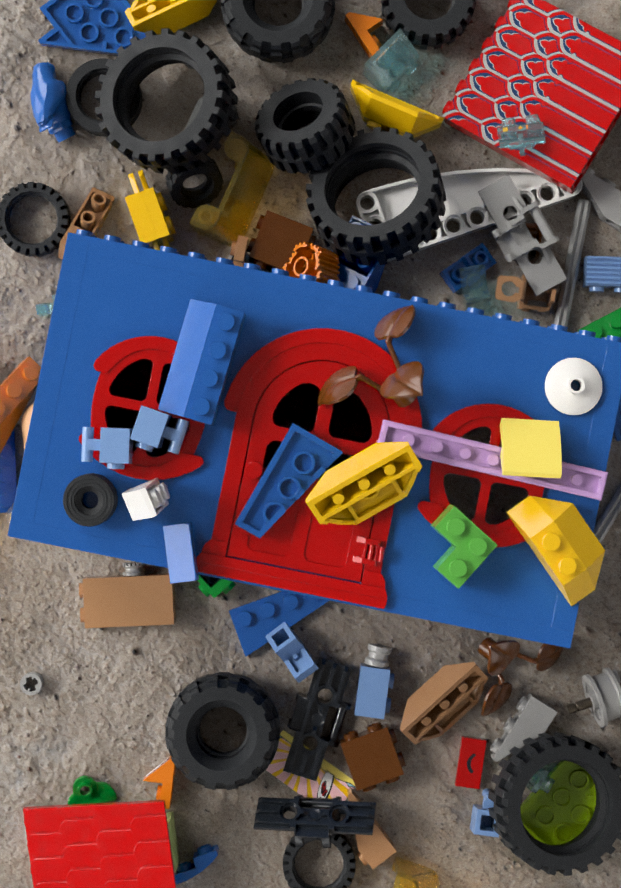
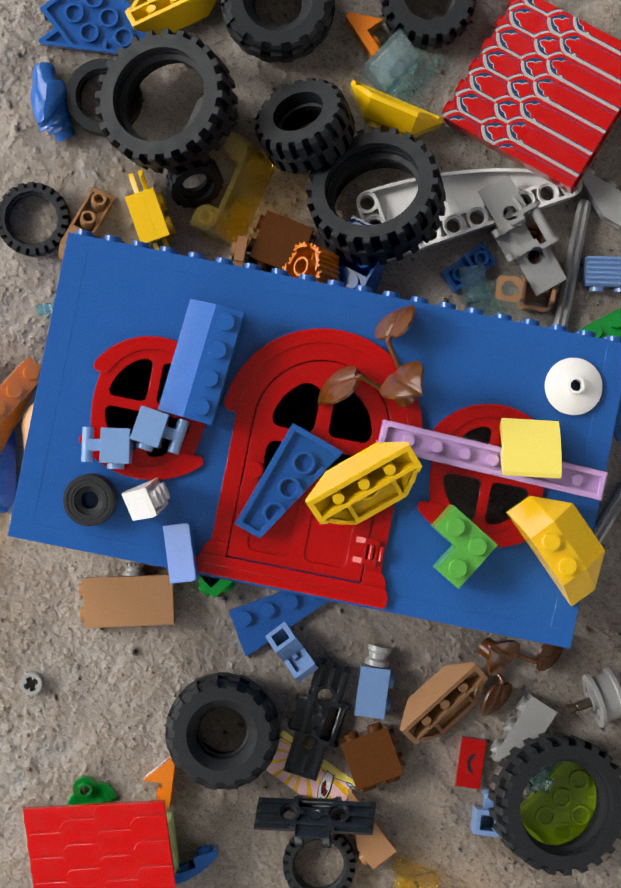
(521, 136): clear light blue hips -> none

